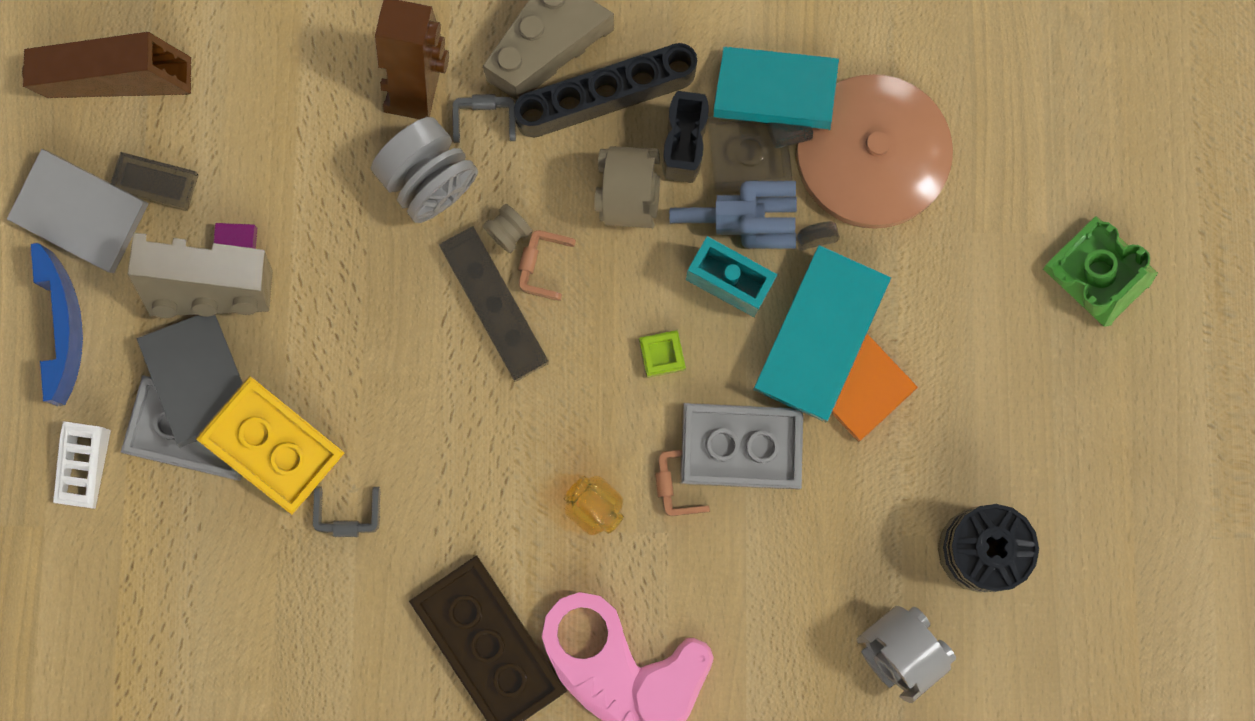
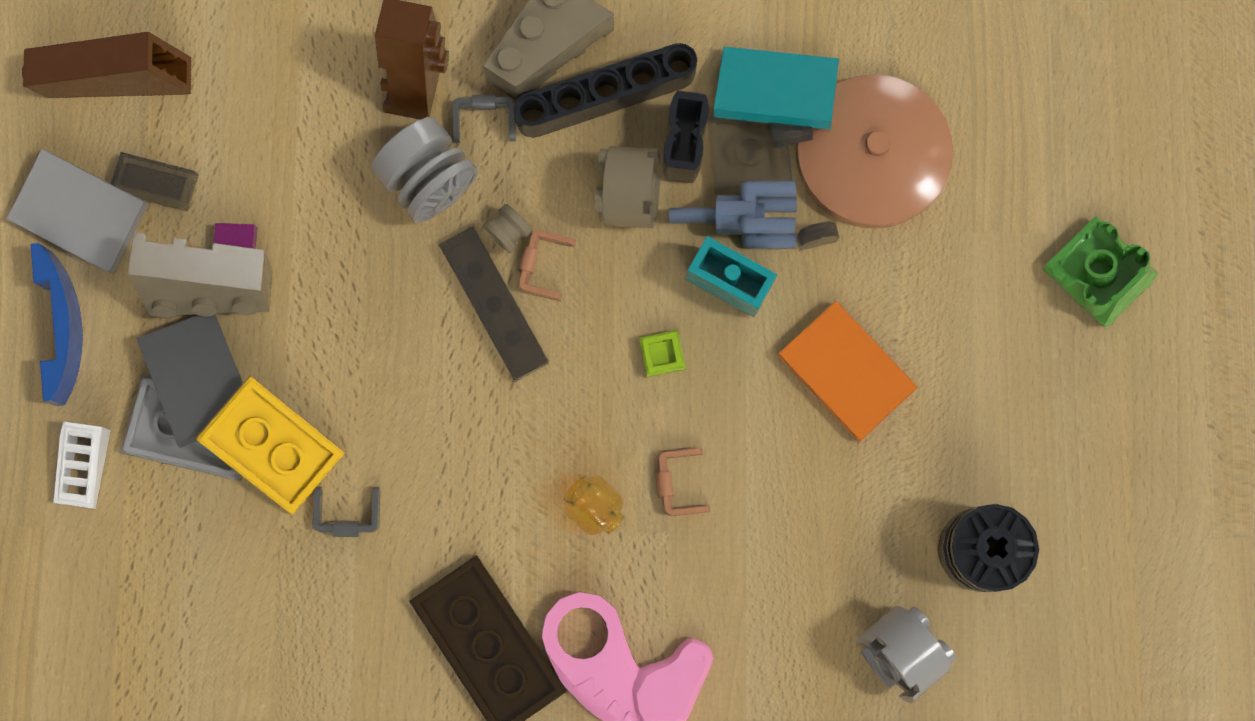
(741, 446): light grey tile -> none
(822, 333): teal tile -> none

